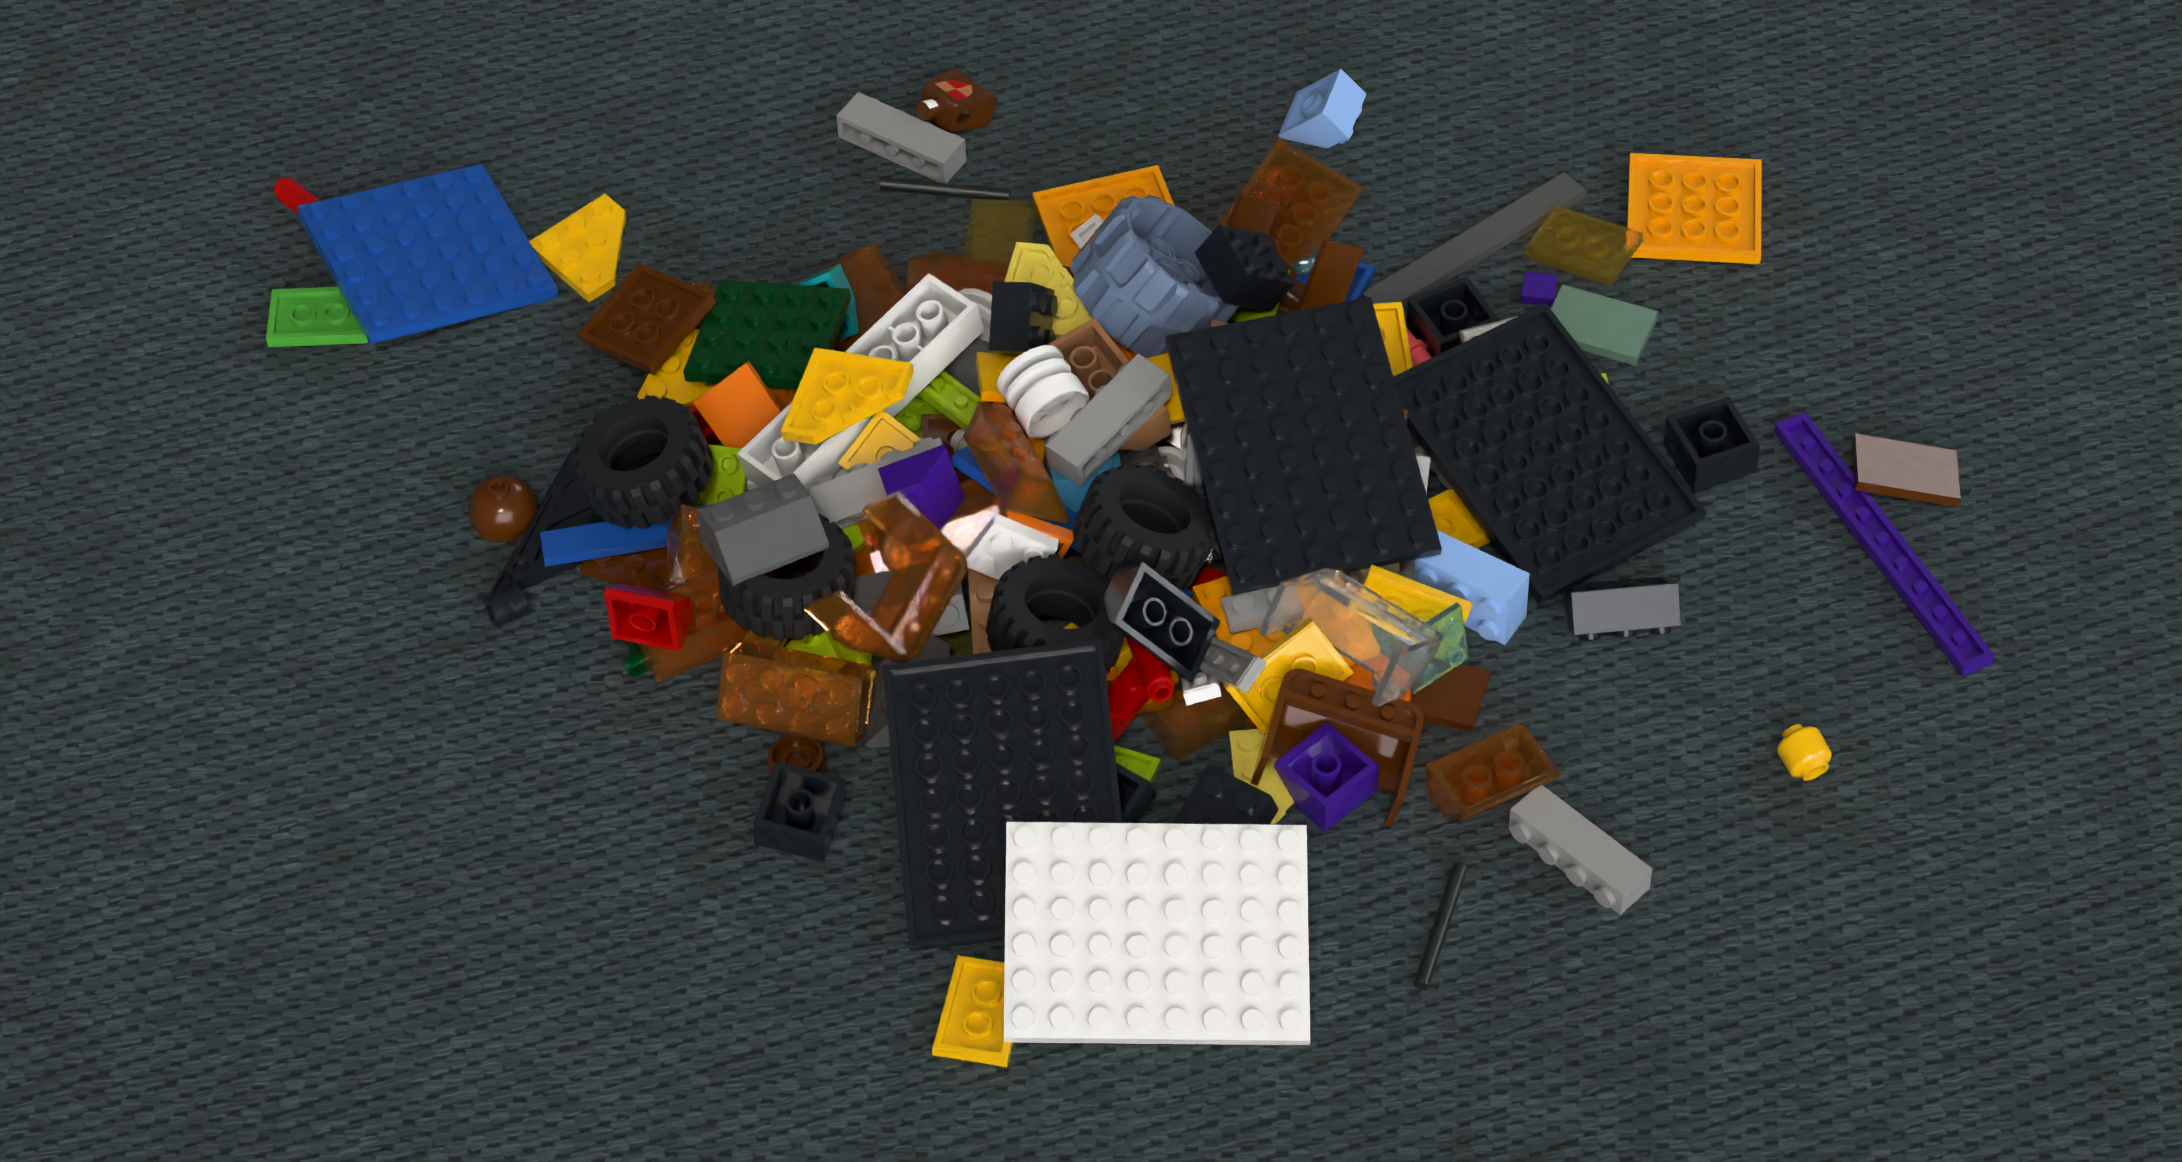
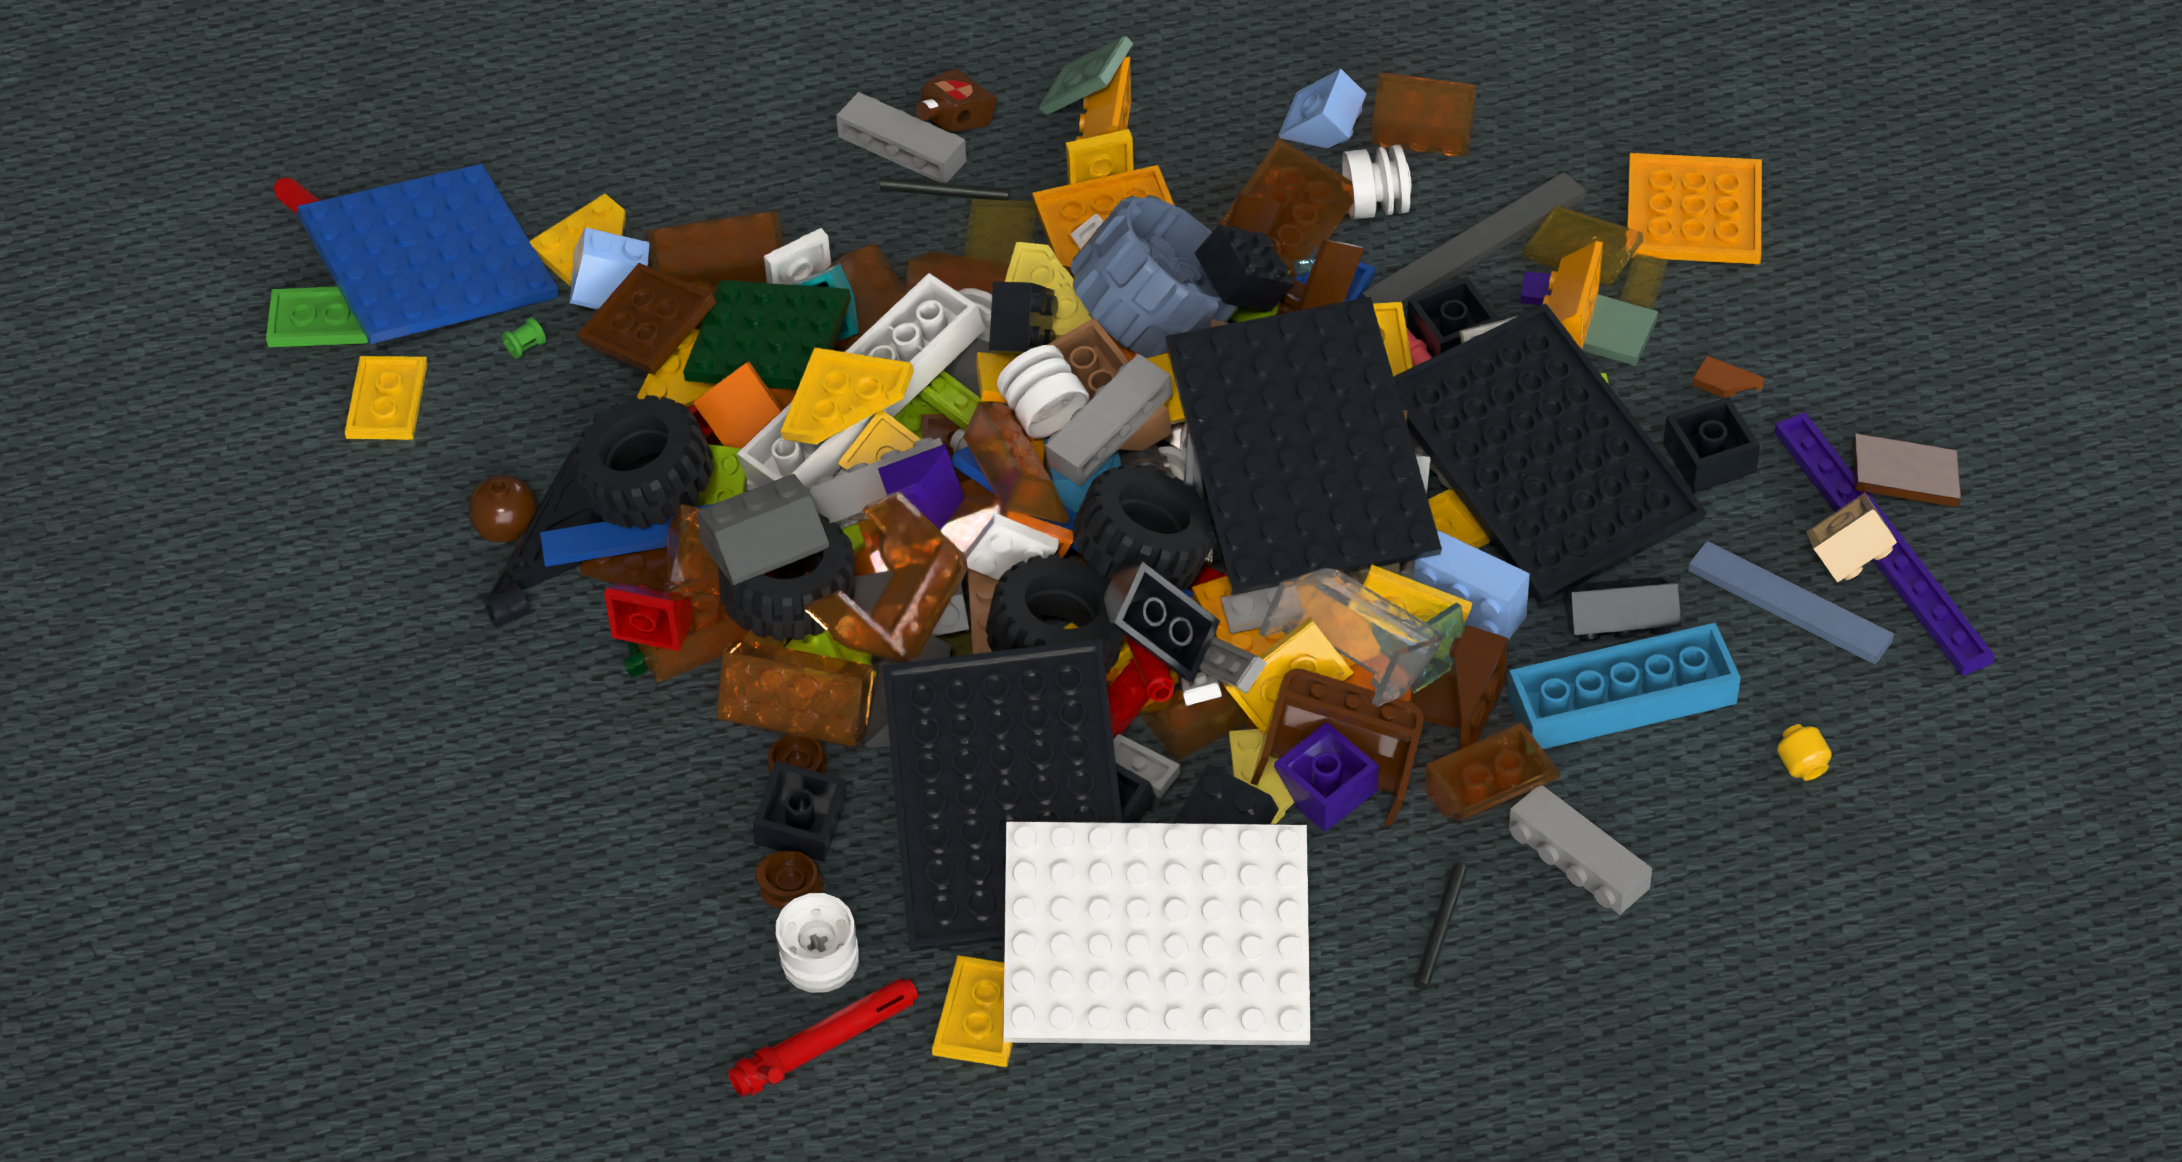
(386, 397): none -> yellow tile
(523, 338): none -> bright green bush
(602, 264): none -> light blue slope
(717, 248): none -> clear orange brick
(773, 1062): none -> red cylinder
(787, 877): none -> reddish brown piece
(798, 259): none -> white plate
(817, 942): none -> white wheel
(1085, 75): none -> sand green tile
(1099, 156): none -> yellow plate
(1108, 107): none -> light orange slope
(1146, 763): none -> light grey plate
(1382, 181): none -> white wheel
(1424, 114): none -> clear orange slope
(1477, 680): none -> reddish brown slope
(1576, 289): none -> light orange slope
(1624, 686): none -> dark azure brick
(1644, 281): none -> clear yellow tile
(1724, 378): none -> dark orange tile
(1791, 602): none -> sand blue tile
(1851, 538): none -> tan slope

